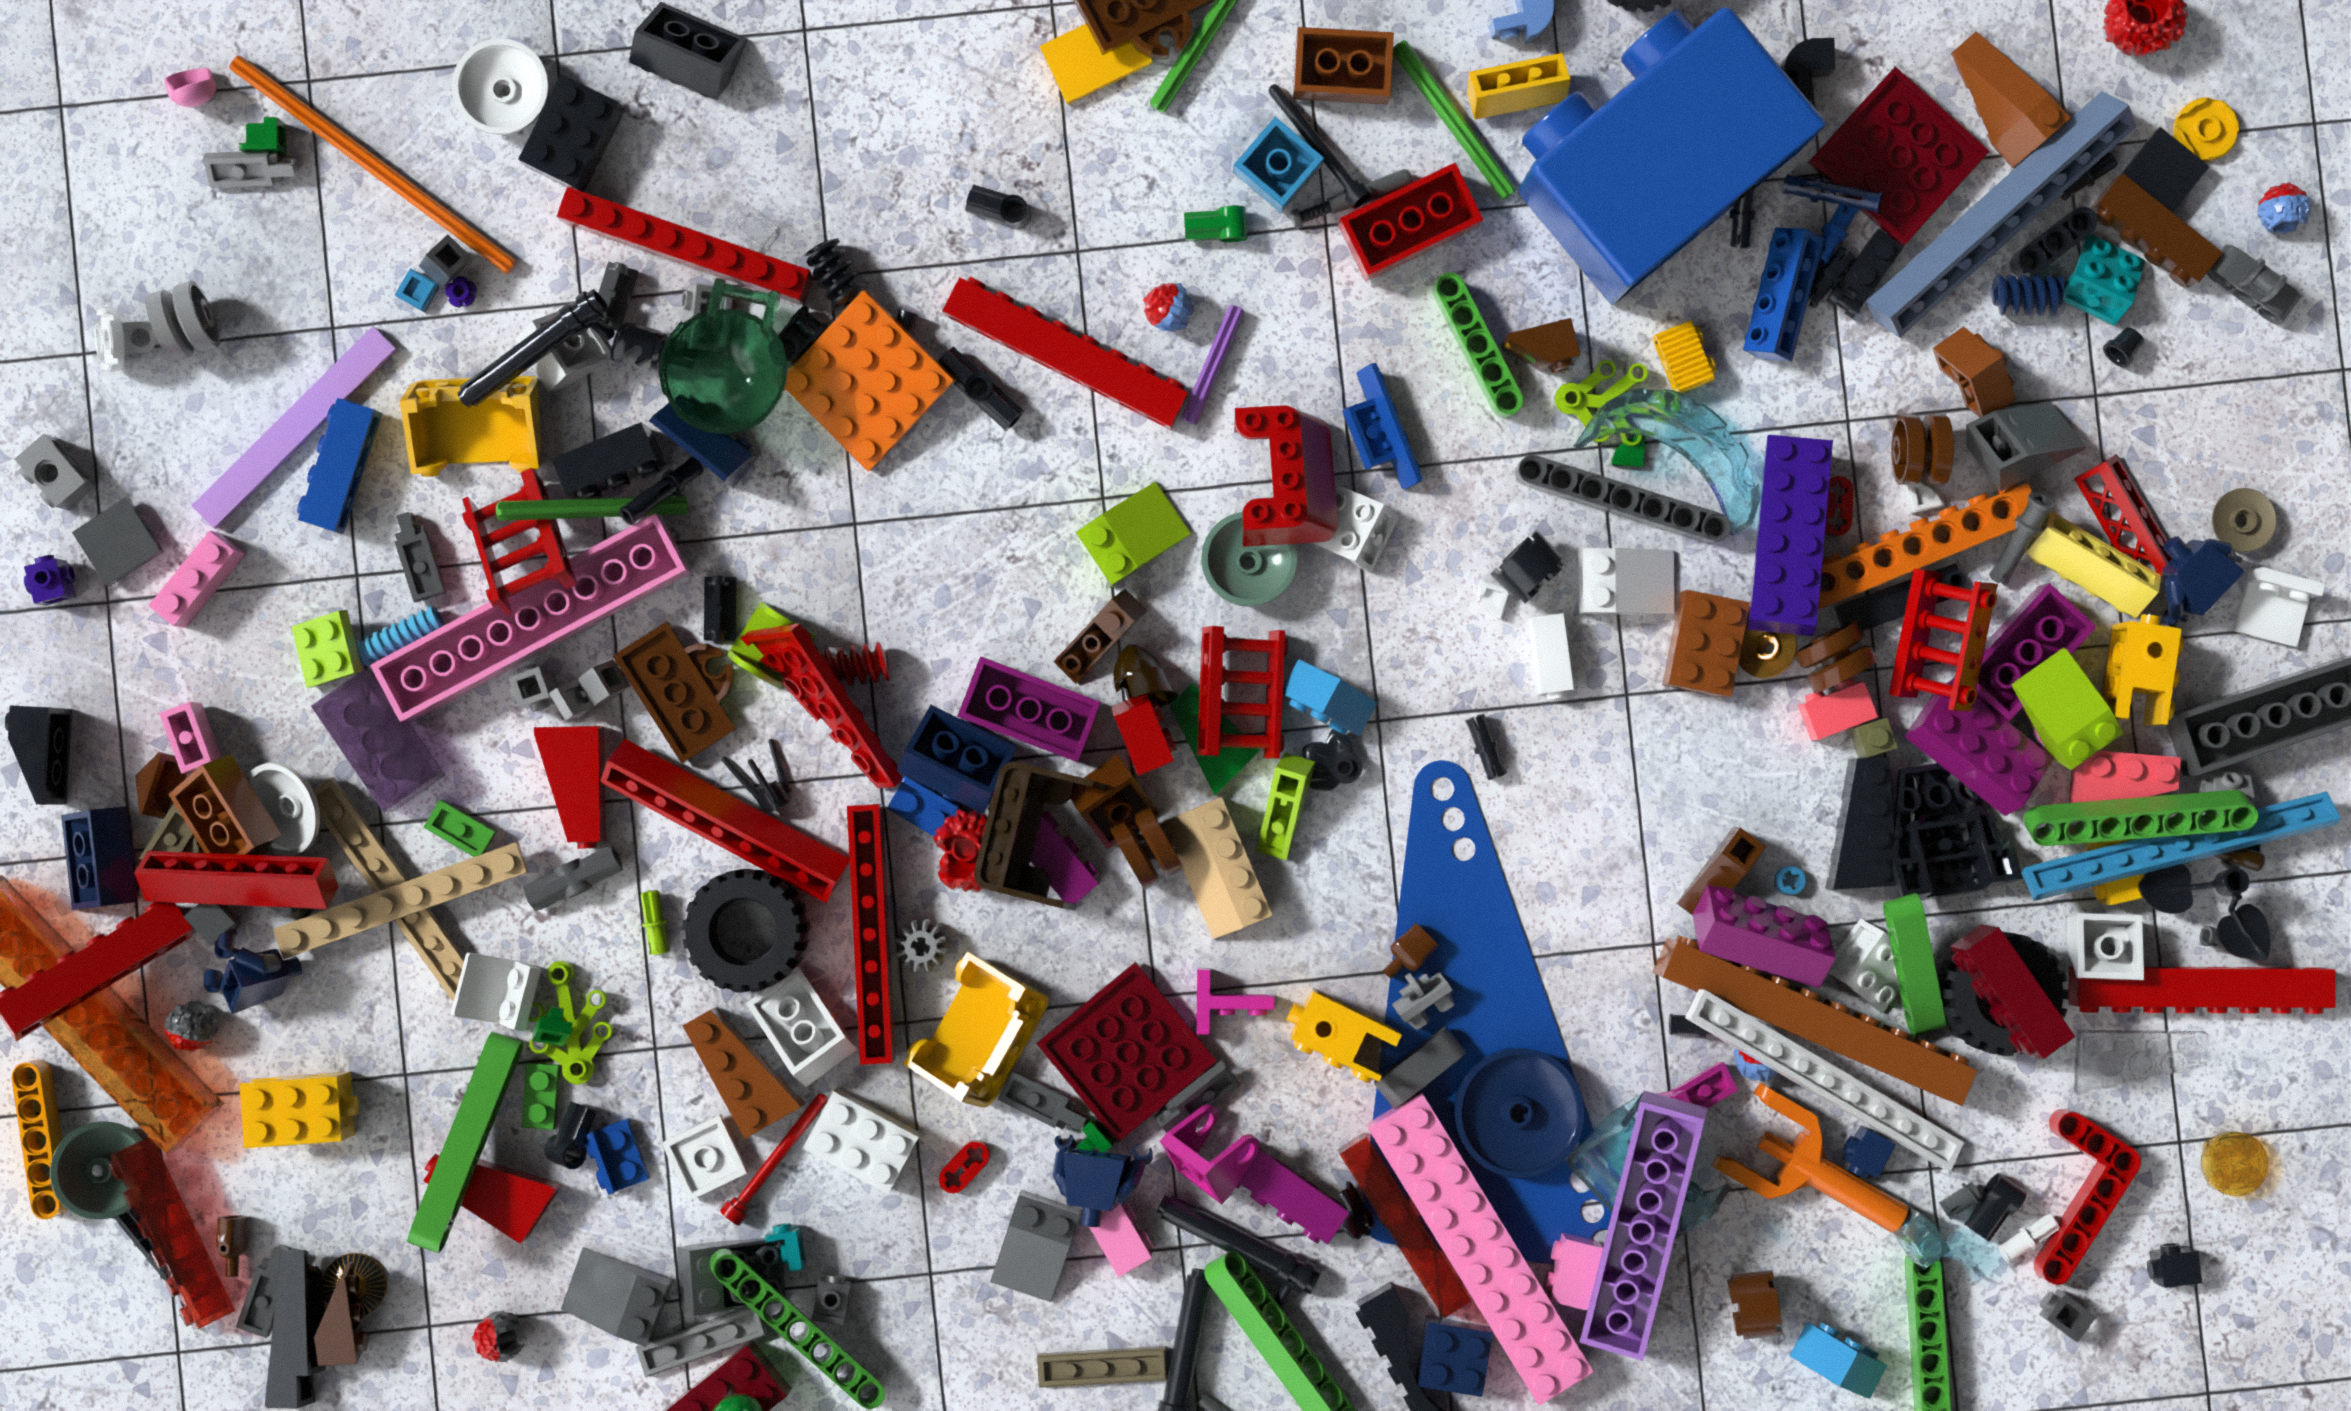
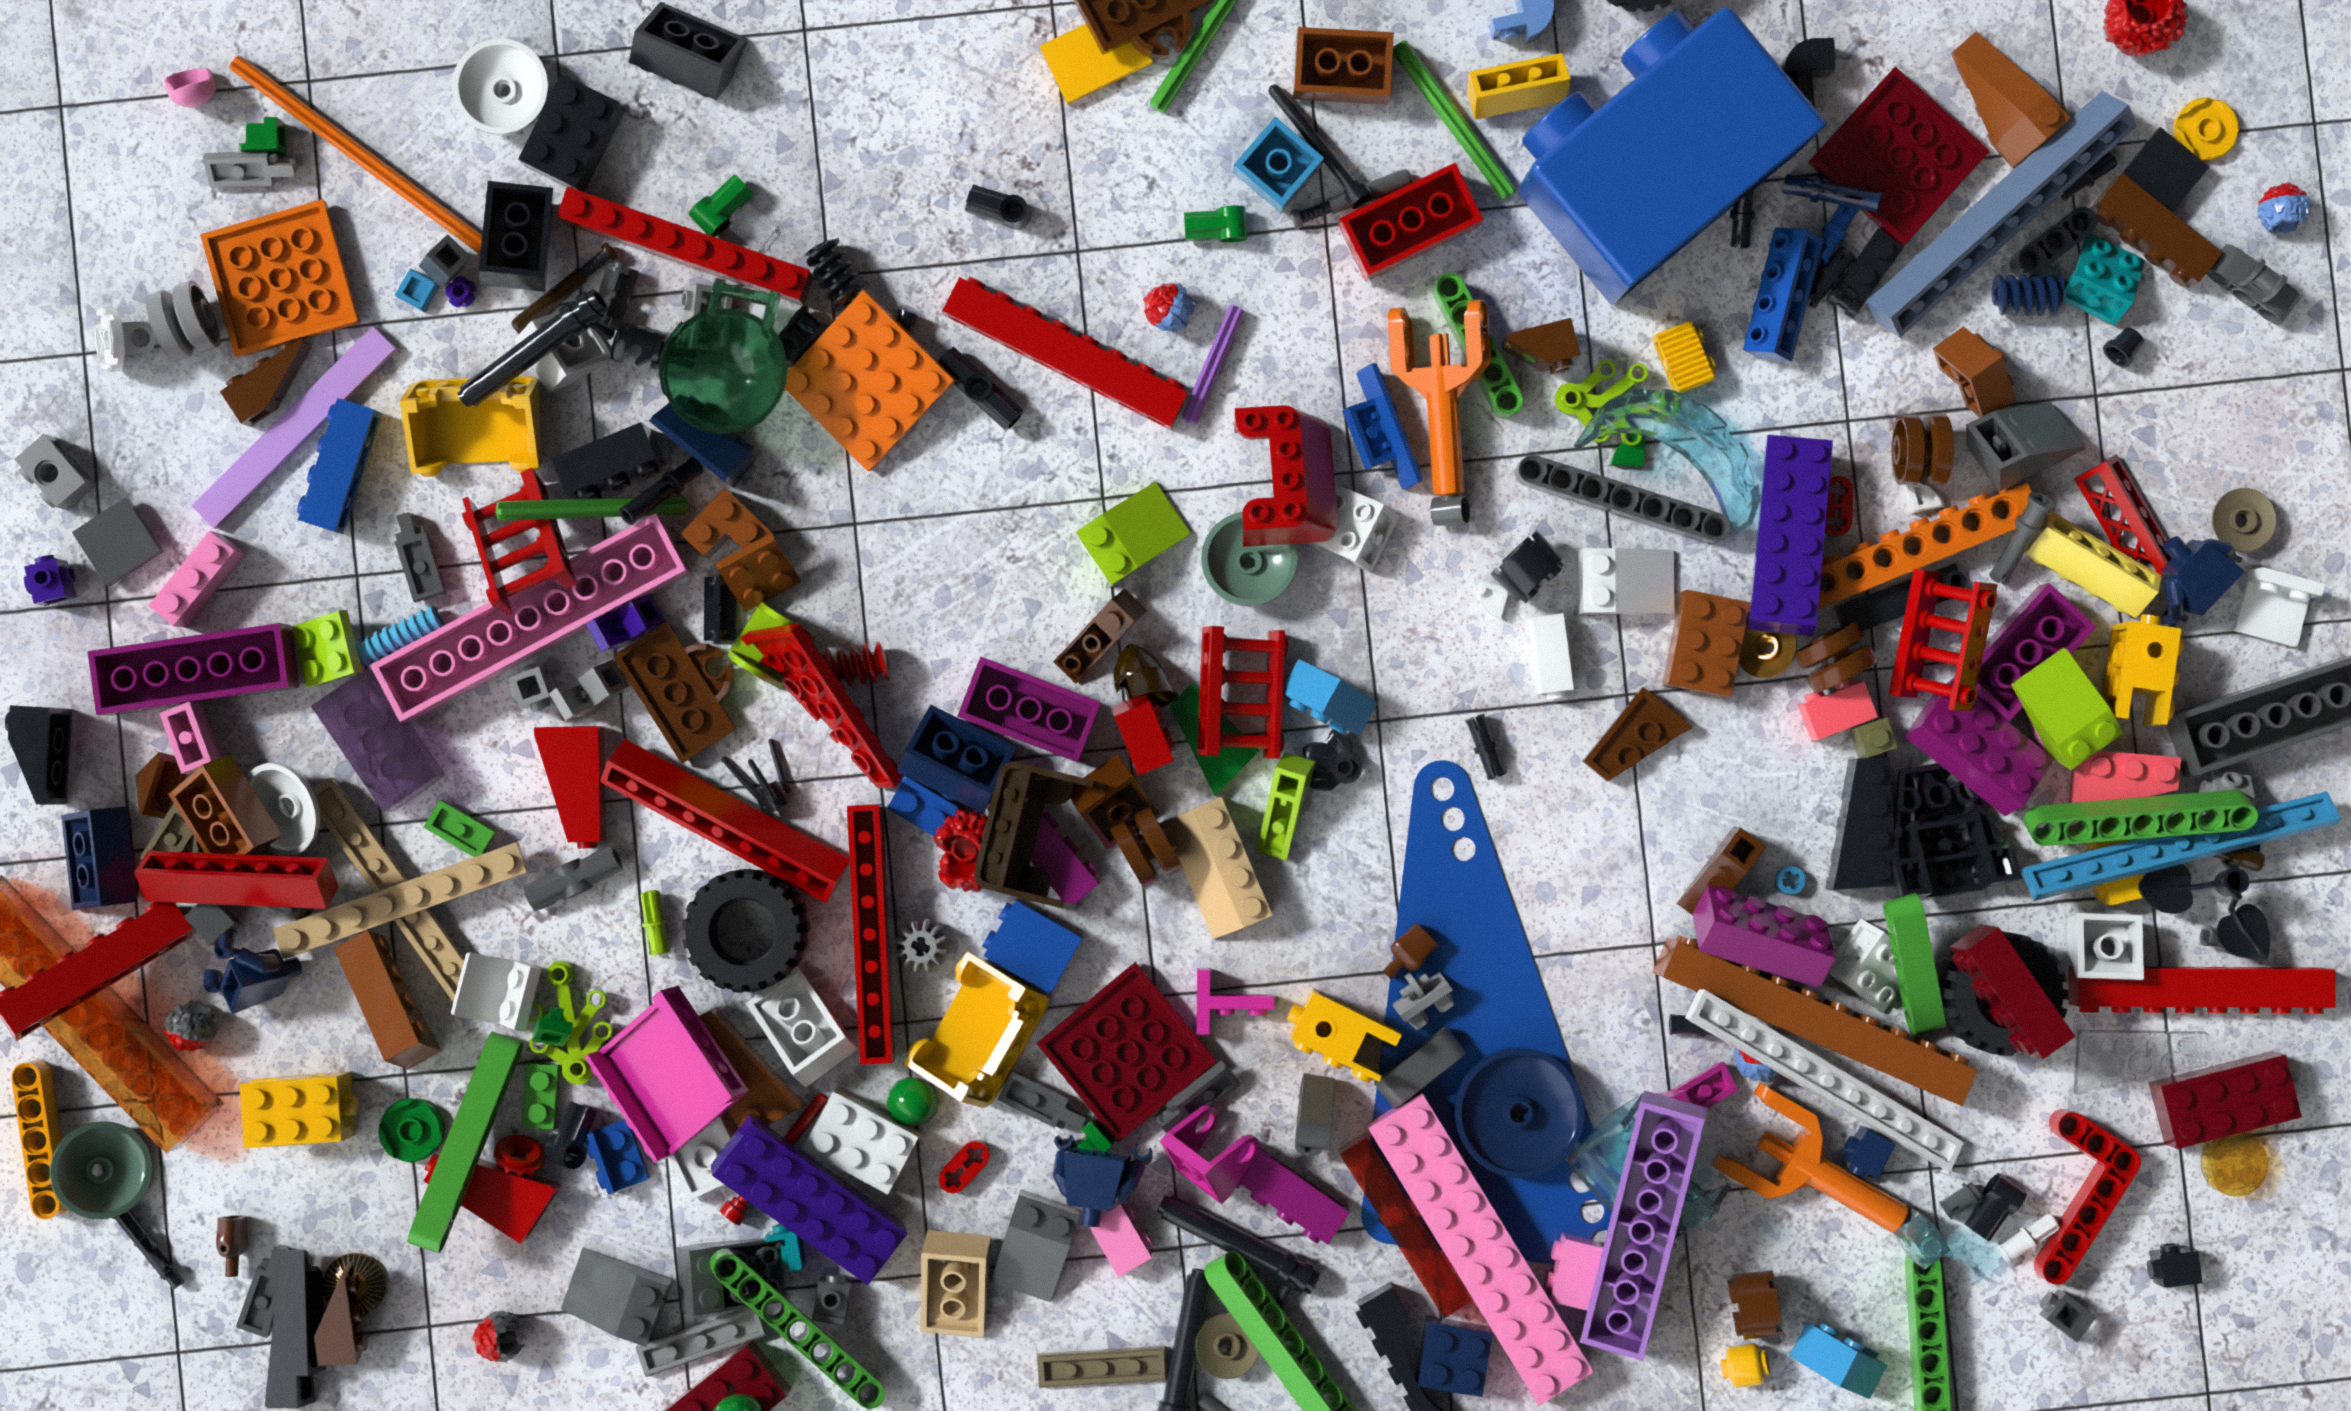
(171, 1233): clear red brick -> none
(193, 669): none -> magenta brick
(264, 387): none -> reddish brown slope
(280, 278): none -> orange plate
(386, 1001): none -> dark orange wedge
(411, 1130): none -> green tile
(516, 236): none -> black brick
(522, 1146): none -> red gear
(561, 291): none -> dark brown piece
(626, 624): none -> dark purple brick
(667, 1075): none -> dark pink panel
(715, 211): none -> green piece
(721, 520): none -> dark orange brick
(758, 572): none -> dark orange plate
(808, 1199): none -> dark purple brick
(912, 1101): none -> green hair
(955, 1283): none -> tan slope
(1031, 945): none -> blue brick
(1226, 1364): none -> dark tan dish
(1314, 1114): none -> dark grey piece
(1359, 1220): black plate -> none
(1442, 387): none -> orange piece
(1634, 734): none -> reddish brown wing
(1745, 1365): none -> yellow head
(2225, 1099): none -> dark red brick

